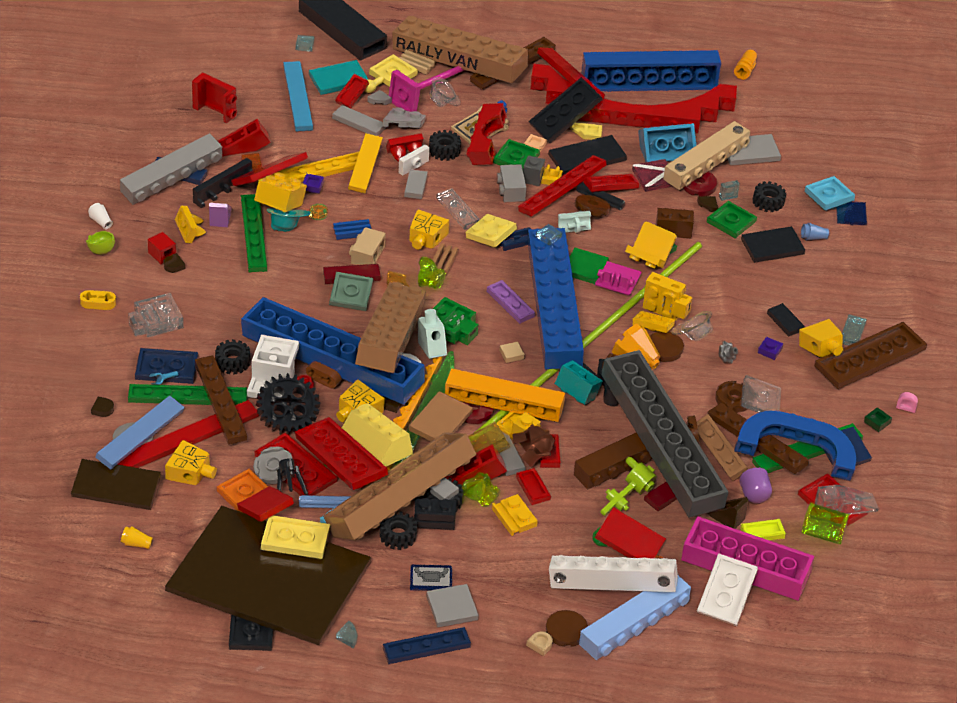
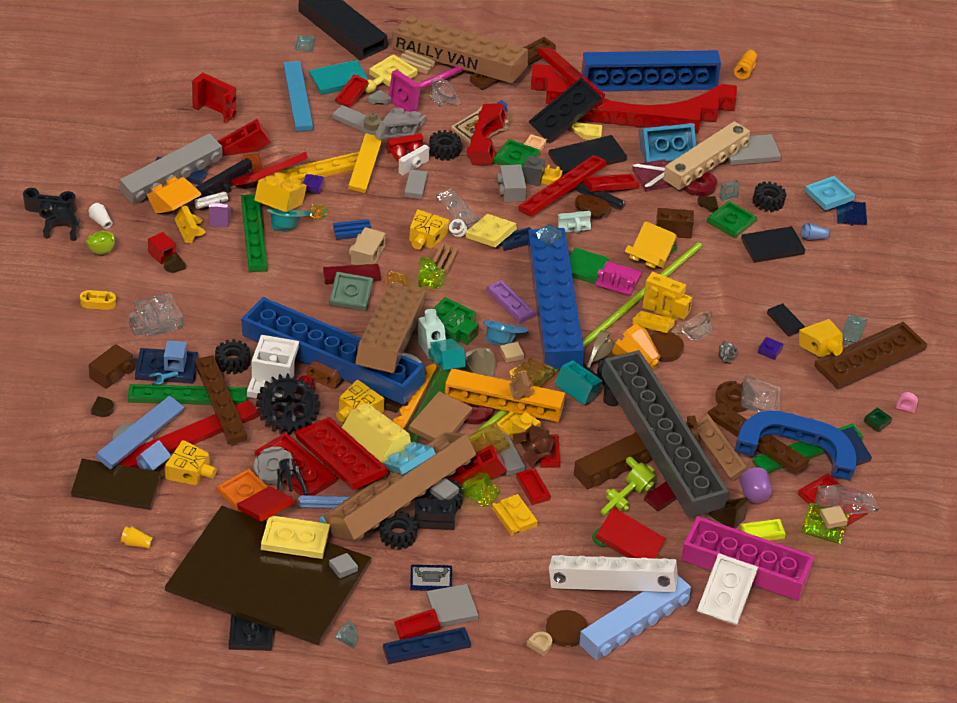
(55, 209): none -> black piece
(111, 366): none -> reddish brown brick
(153, 456): none -> medium blue brick
(172, 194): none -> light orange slope
(175, 356): none -> medium blue brick
(216, 198): none -> white axle
(343, 565): none -> light grey tile
(372, 121): none -> dark tan tile
(397, 128): none -> light grey tile
(409, 457): none -> medium azure plate
(417, 624): none -> red tile
(447, 354): none -> teal brick
(454, 224): none -> white bush
(480, 361): none -> dark tan piece
(501, 333): none -> dark azure piece
(521, 386): none -> medium nougat tile
(535, 370): none -> clear yellow plate
(602, 347): none -> dark tan piece
(833, 517): none -> tan tile

